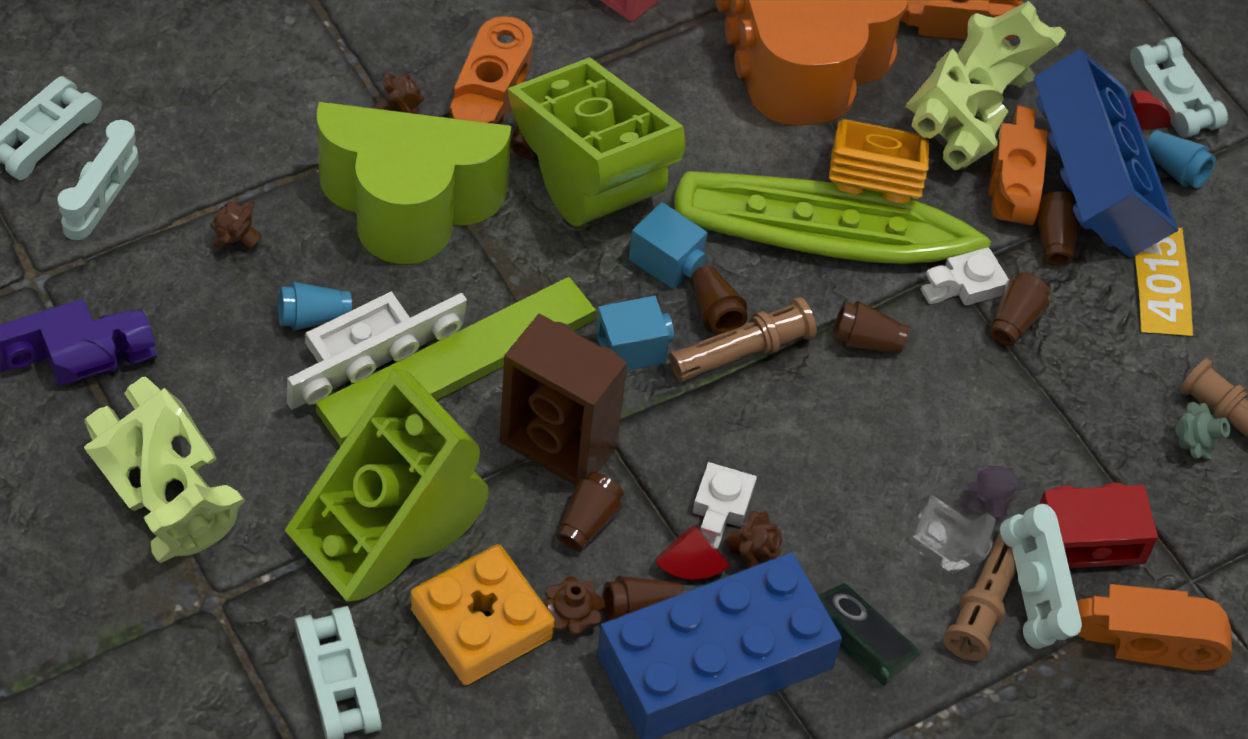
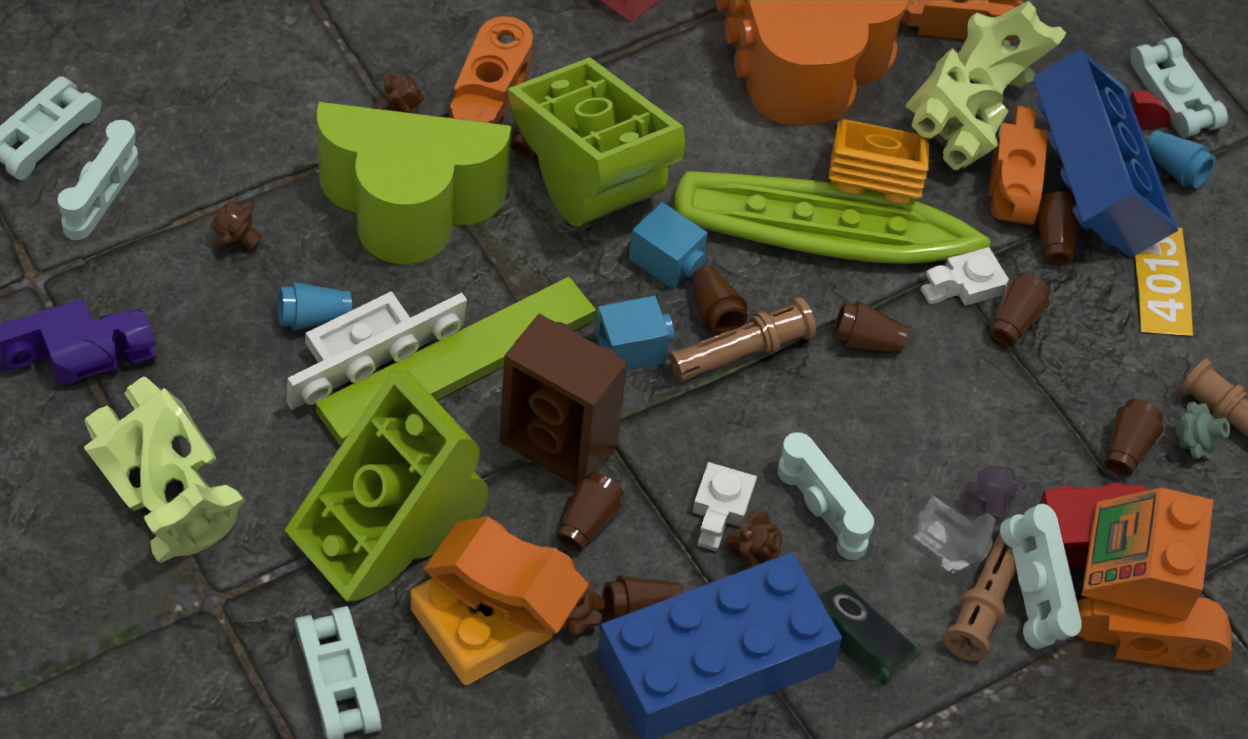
(513, 576): none -> orange brick
(692, 557): red tile -> none
(826, 494): none -> light aqua plate
(1132, 436): none -> reddish brown cone
(1149, 551): none -> orange slope

